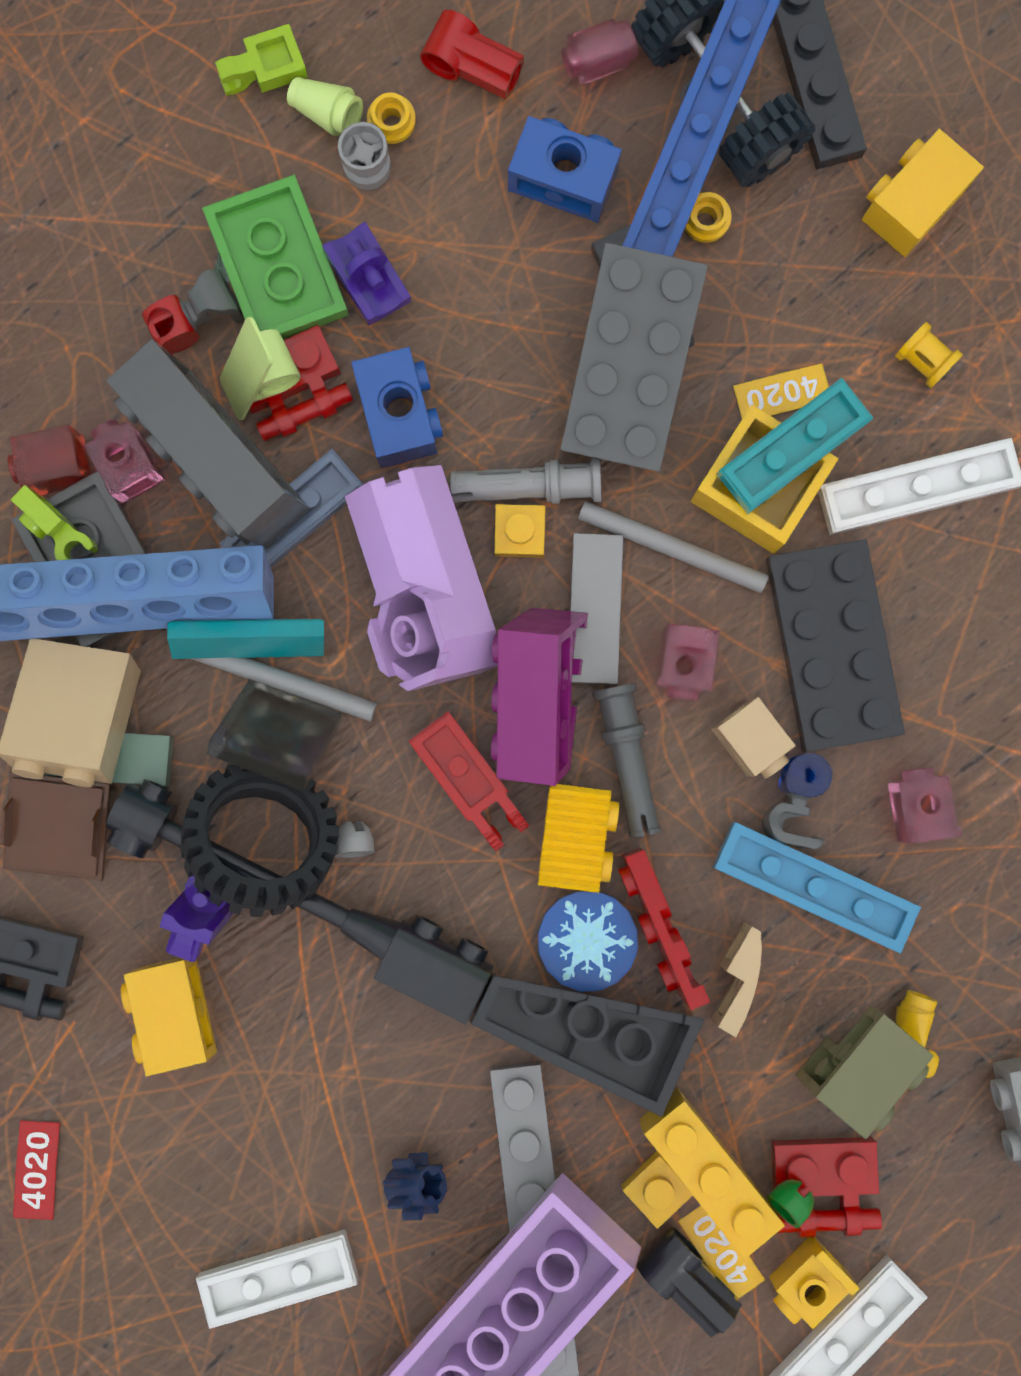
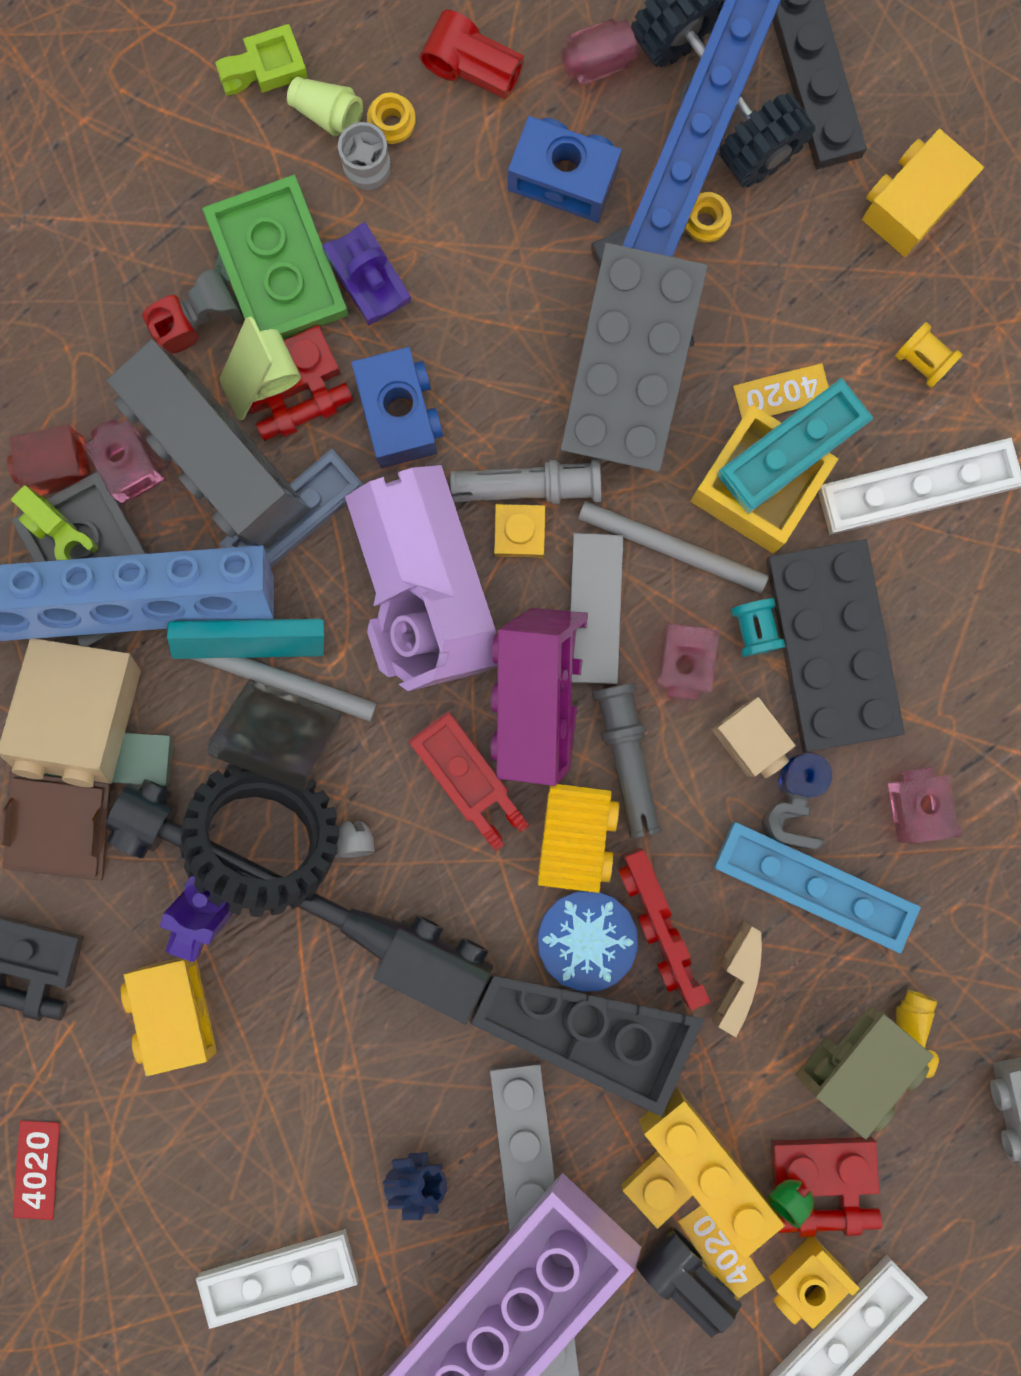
(763, 611): none -> teal bush

